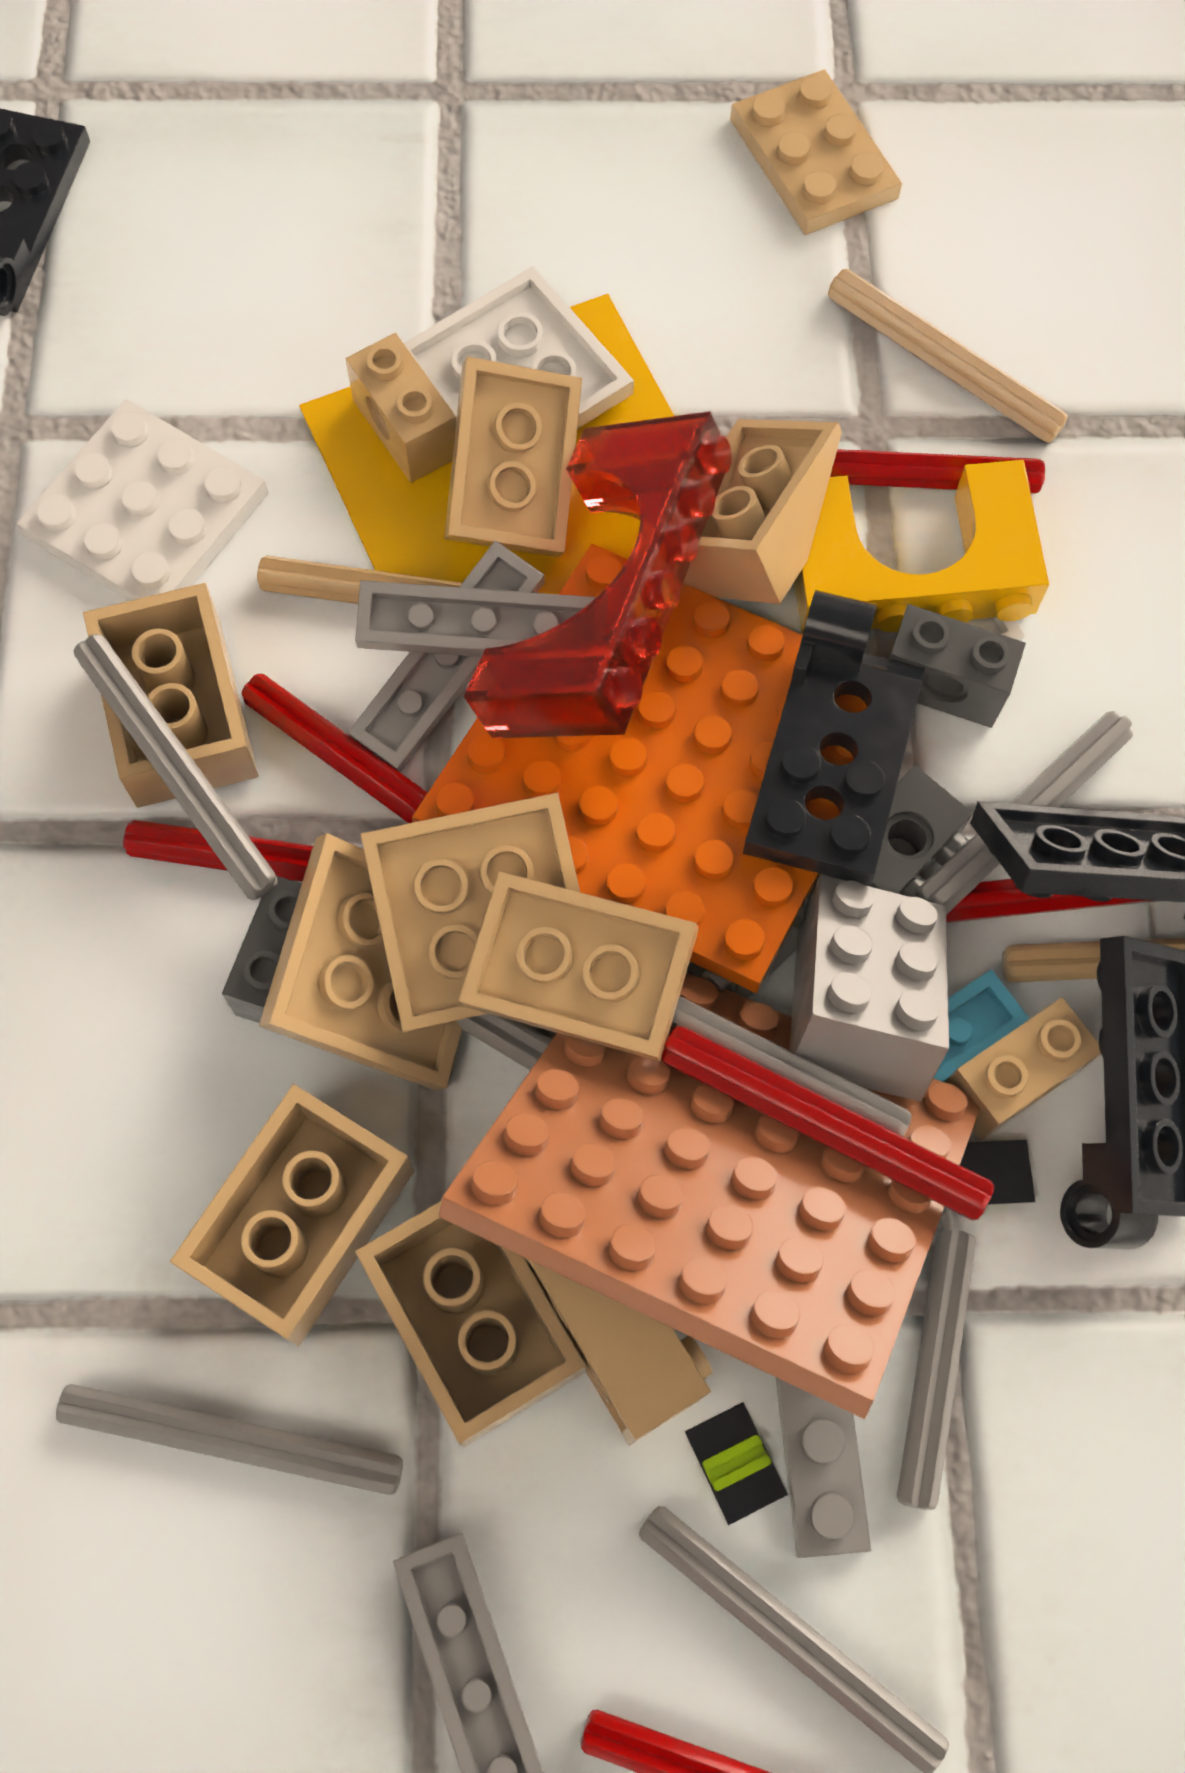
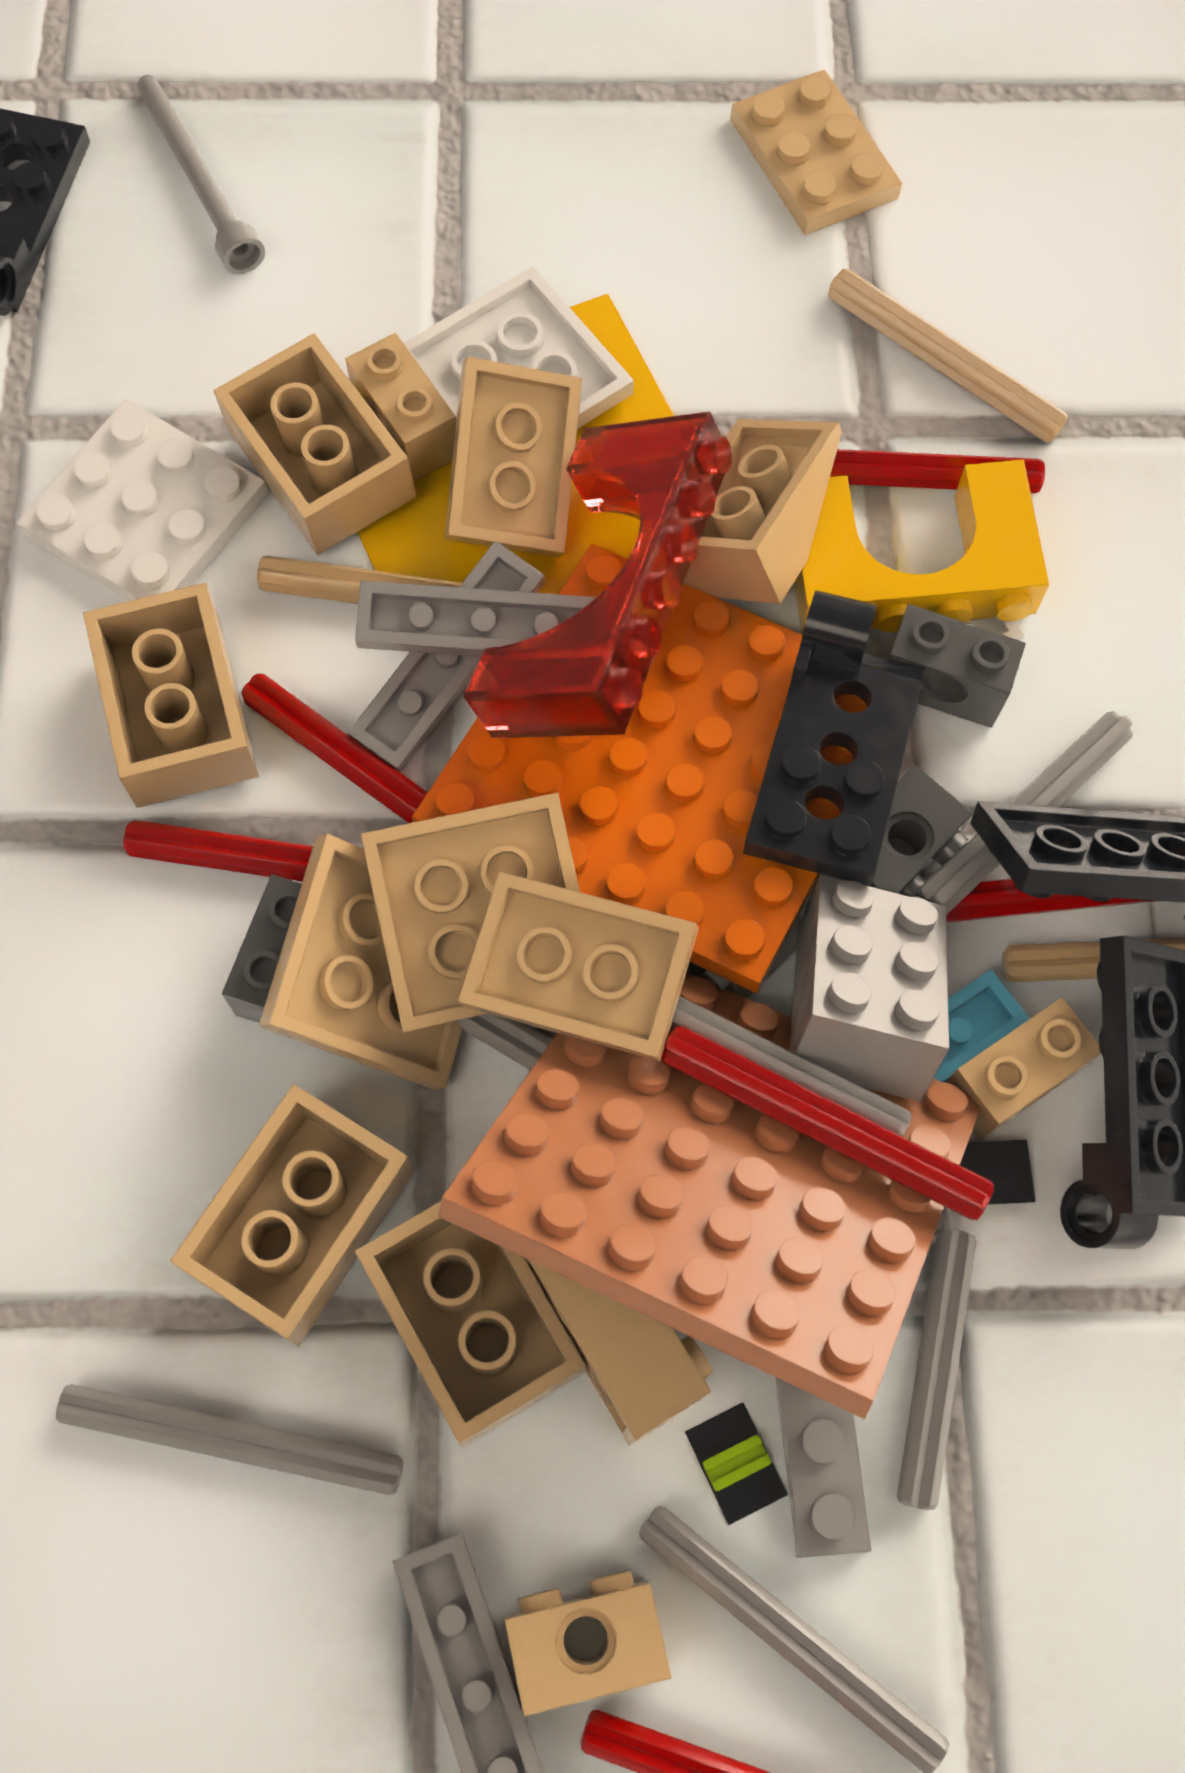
(176, 767): light grey axle -> none
(235, 241): none -> light grey piece
(316, 443): none -> tan brick
(554, 1678): none -> tan brick

